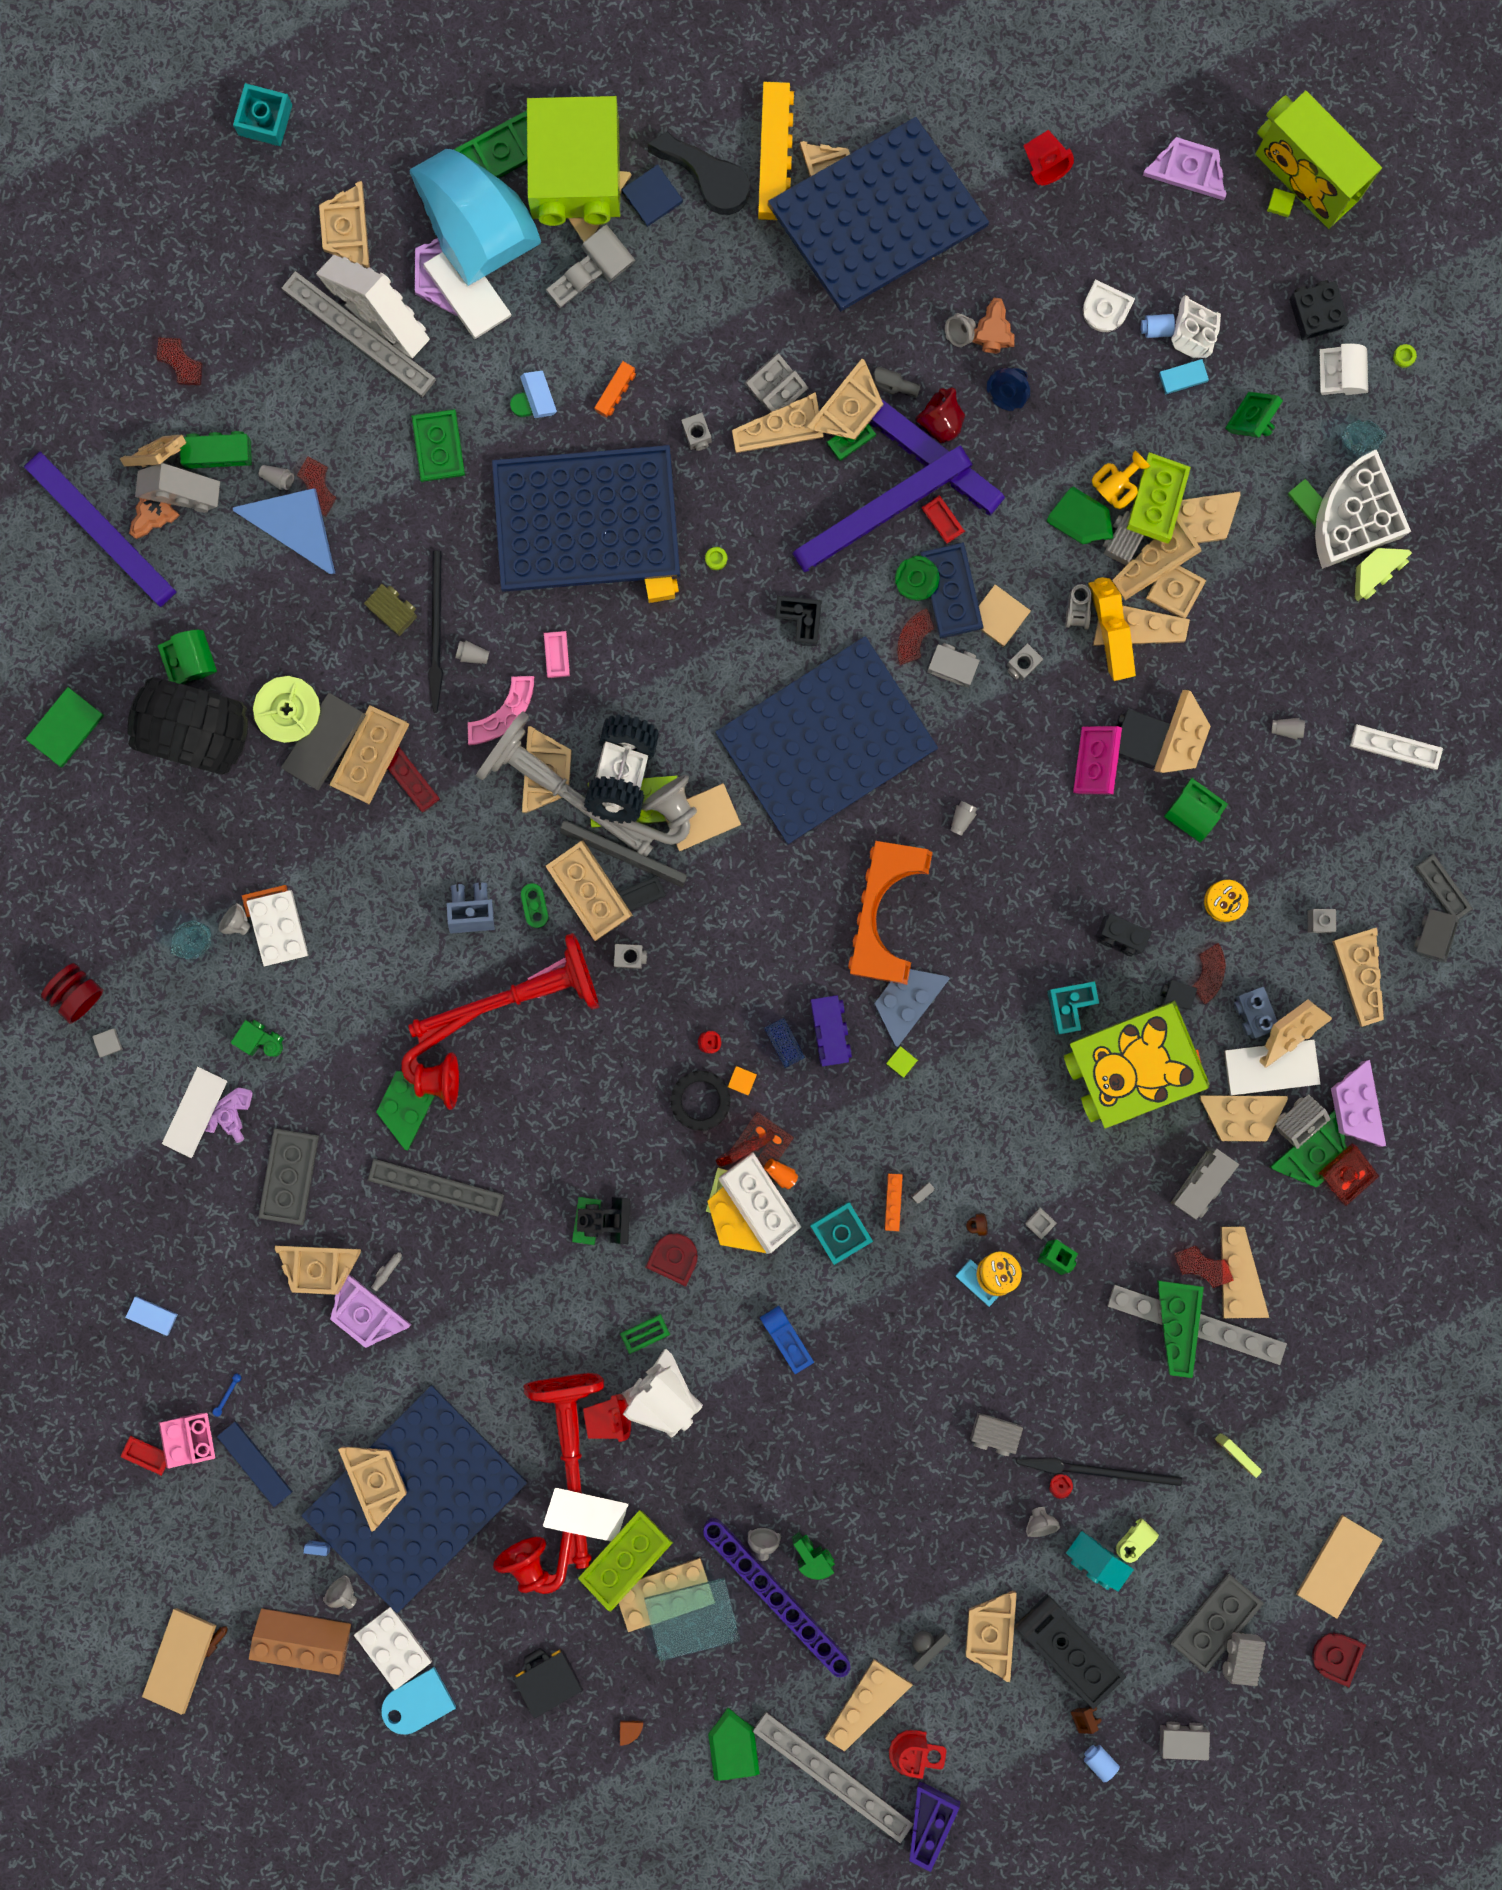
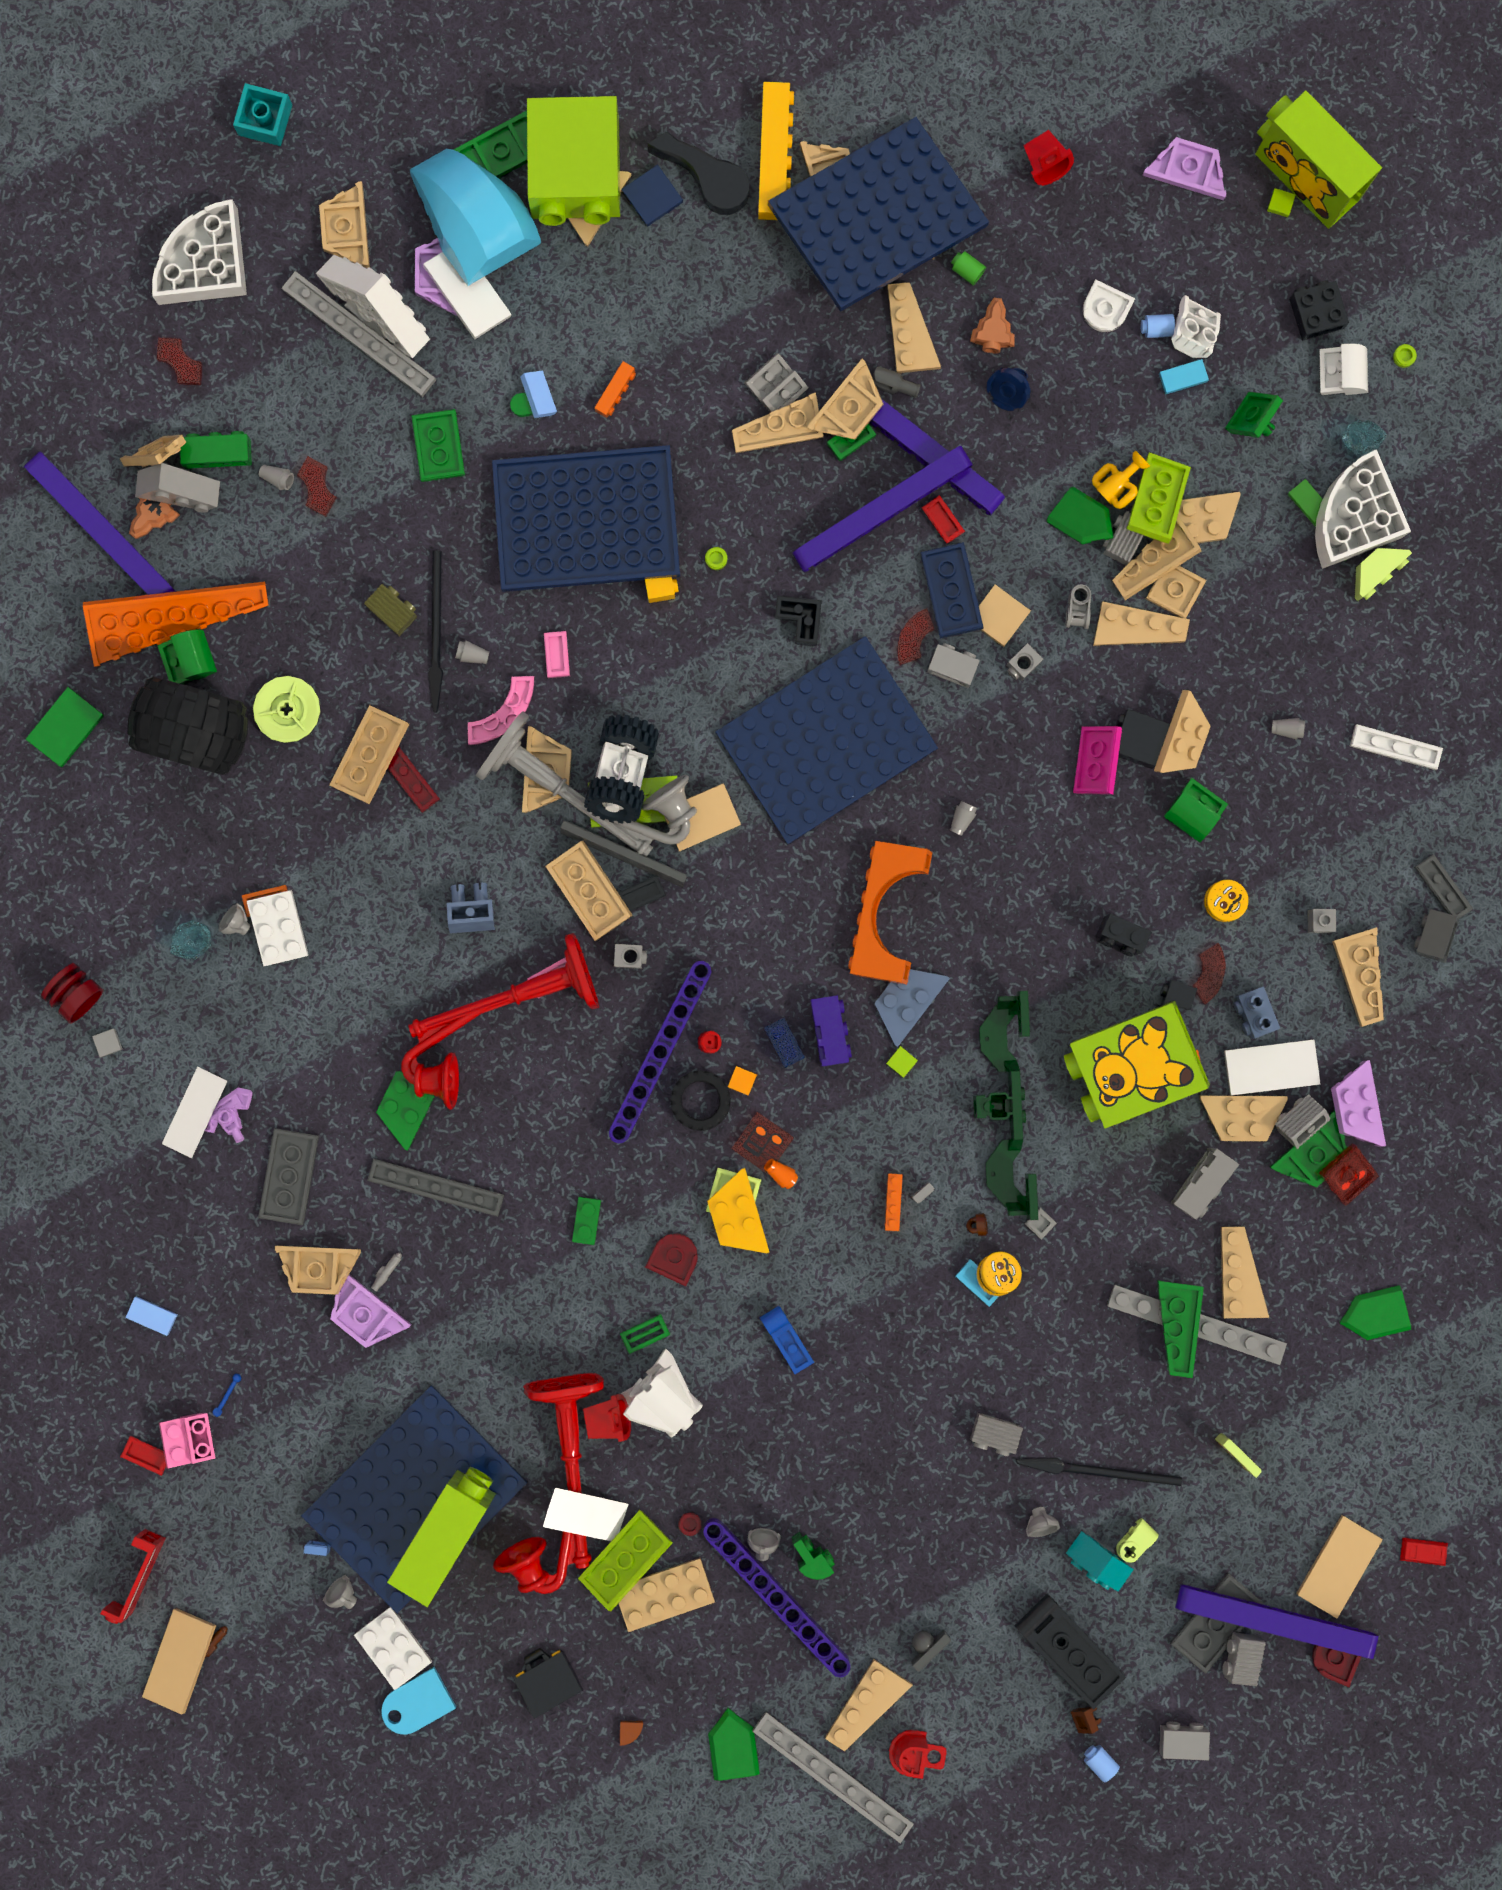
(138, 622): none -> orange wing
(150, 1543): none -> red panel
(202, 258): none -> white brick
(252, 1036): green brick -> none
(254, 1464): dark blue tile -> none
(295, 522): medium blue tile -> none
(300, 1641): medium nougat slope -> none
(320, 750): dark grey tile -> none
(374, 1481): tan wing -> none
(443, 1535): none -> lime brick
(534, 906): green plate -> none
(599, 1220): black tile -> none
(604, 257): light grey plate -> none
(652, 1060): none -> dark purple beam
(689, 1524): none -> dark red tile
(692, 1619): clear light blue piece -> none
(696, 422): light grey brick -> none
(745, 1148): clear red tile -> none
(759, 1202): white tile -> none
(841, 1232): teal brick -> none
(910, 335): none -> tan wing
(917, 578): green tile -> none
(932, 1823): dark purple wedge -> none
(942, 418): dark red piece -> none
(960, 330): light grey piece -> none
(968, 267): none -> bright green brick
(991, 1634): tan wing -> none
(1001, 1106): none -> dark green piece
(1052, 1250): green brick -> none
(1061, 1486): red tile -> none
(1065, 1002): teal brick -> none
(1114, 628): yellow arch -> none
(1194, 1262): clear red tile -> none
(1277, 1621): none -> dark purple beam
(1293, 1029): tan wing -> none
(1377, 1314): none -> green tile
(1423, 1551): none -> red tile

